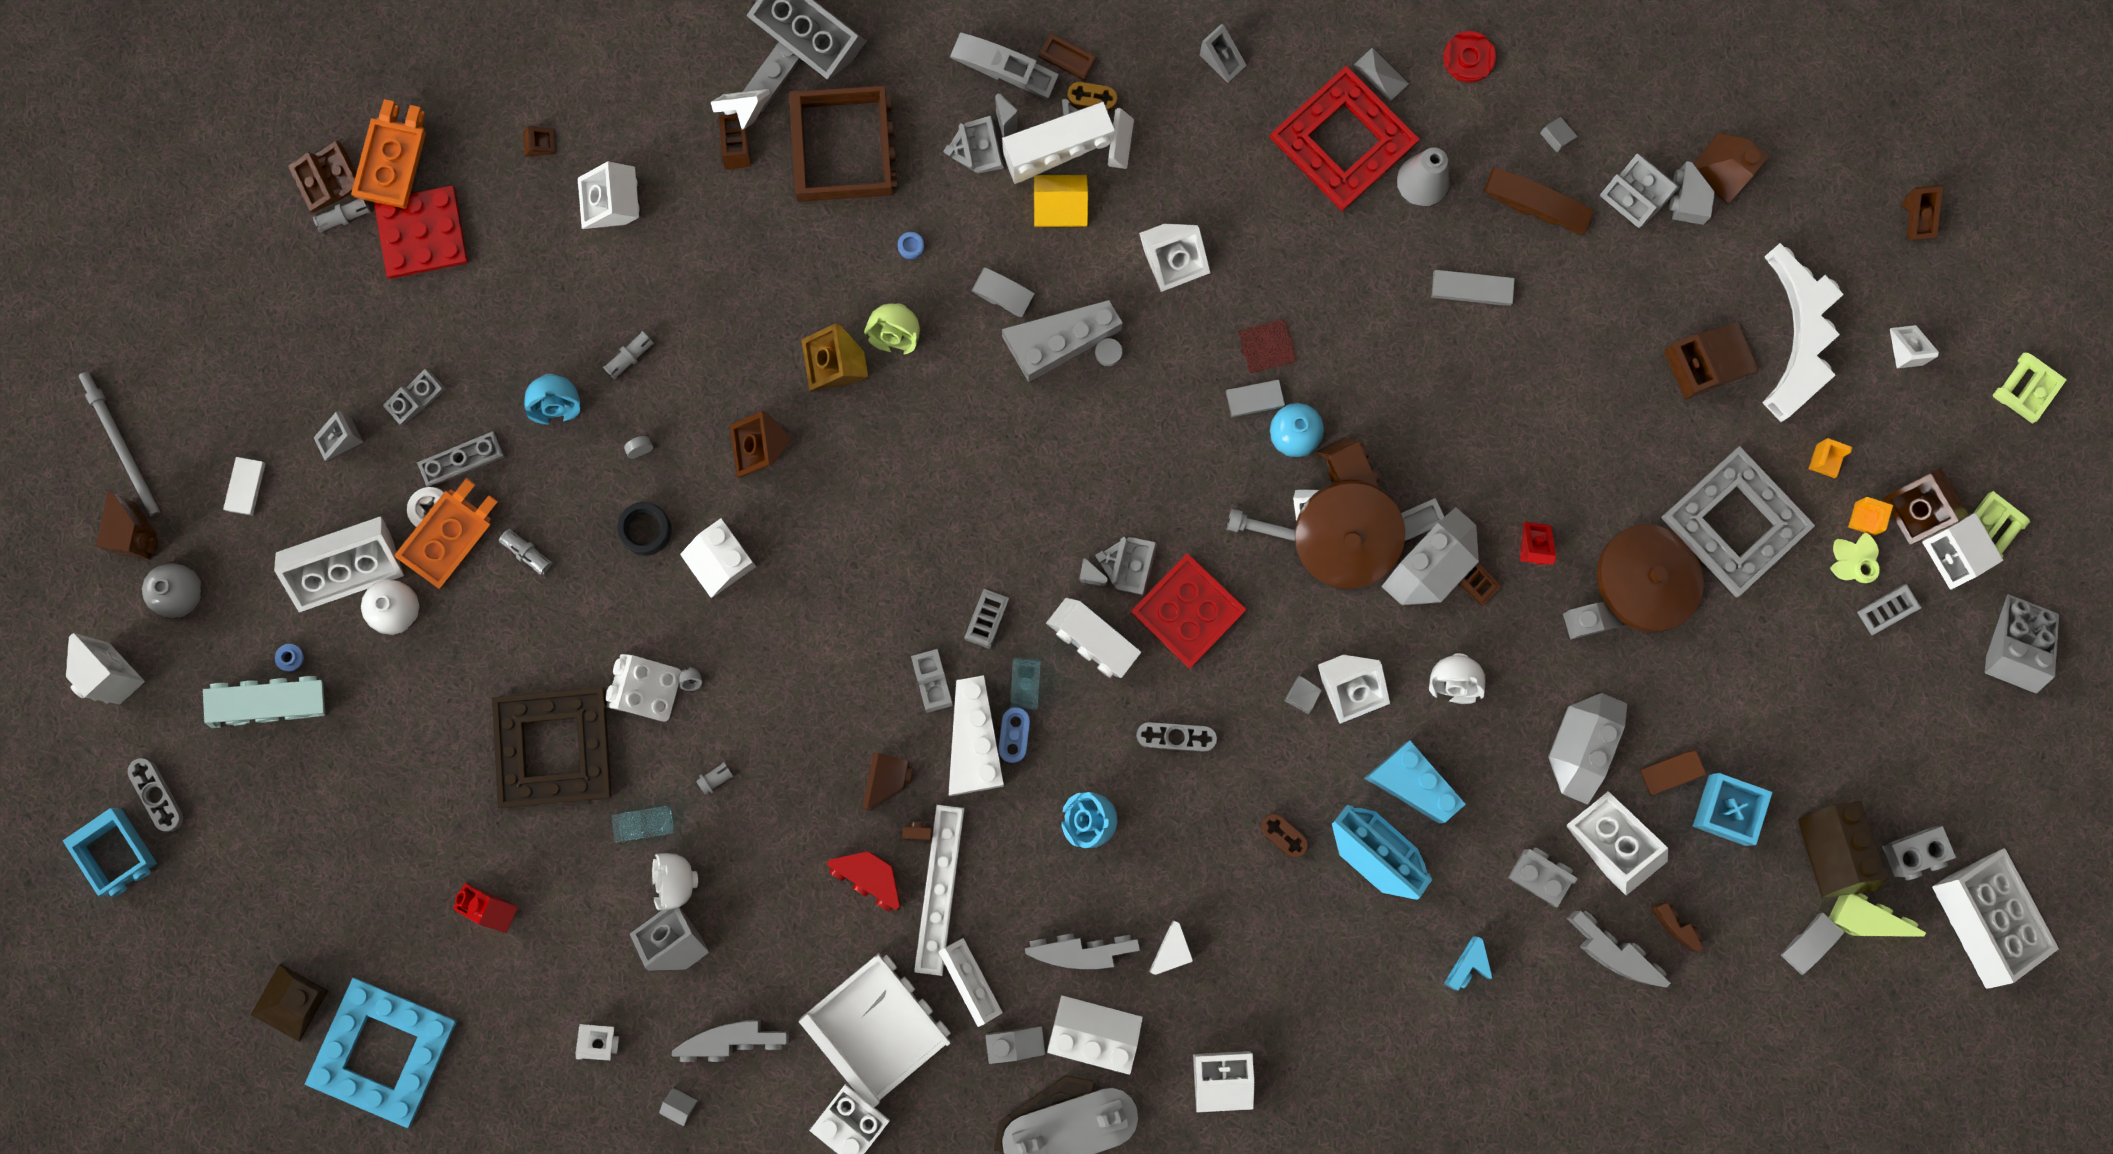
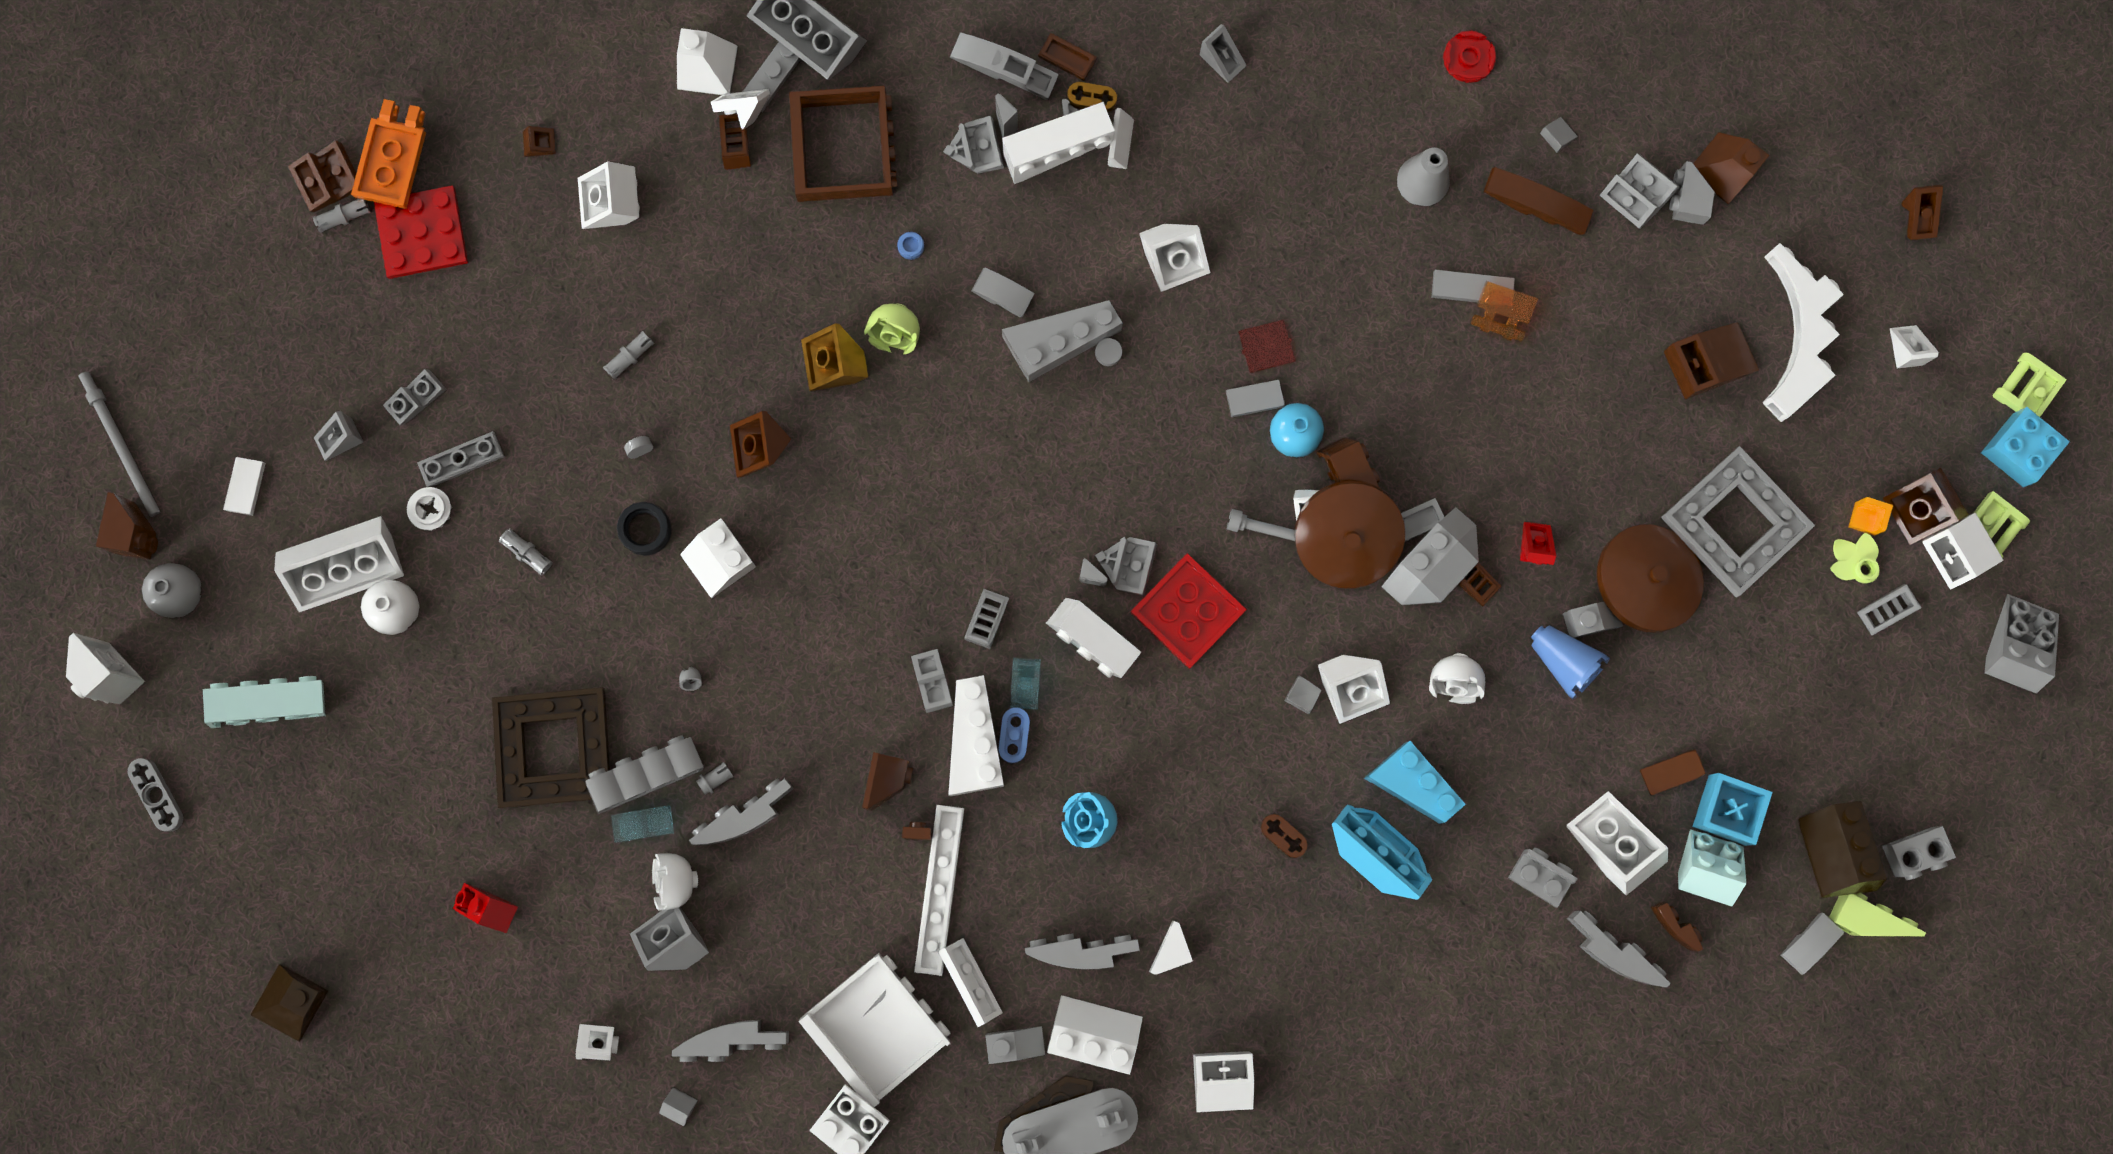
(93, 830): medium azure window -> none
(296, 661): medium blue plate -> none
(396, 1104): medium azure plate -> none
(446, 535): orange tile -> none
(550, 398): medium azure cylinder -> none
(643, 687): white bracket -> none
(643, 775): none -> light grey brick
(705, 62): none -> white slope
(733, 823): none -> light grey slope
(870, 876): red slope -> none
(1060, 201): yellow slope -> none
(1184, 728): light grey beam -> none
(1336, 184): red plate -> none
(1381, 74): light grey slope -> none
(1473, 958): medium azure slope -> none
(1506, 303): none -> clear orange plate
(1568, 659): none -> medium blue cone
(1587, 745): light grey wedge -> none
(1712, 868): none -> light aqua slope
(1828, 457): light orange panel -> none
(1995, 919): white slope -> none
(2025, 447): none -> medium azure brick

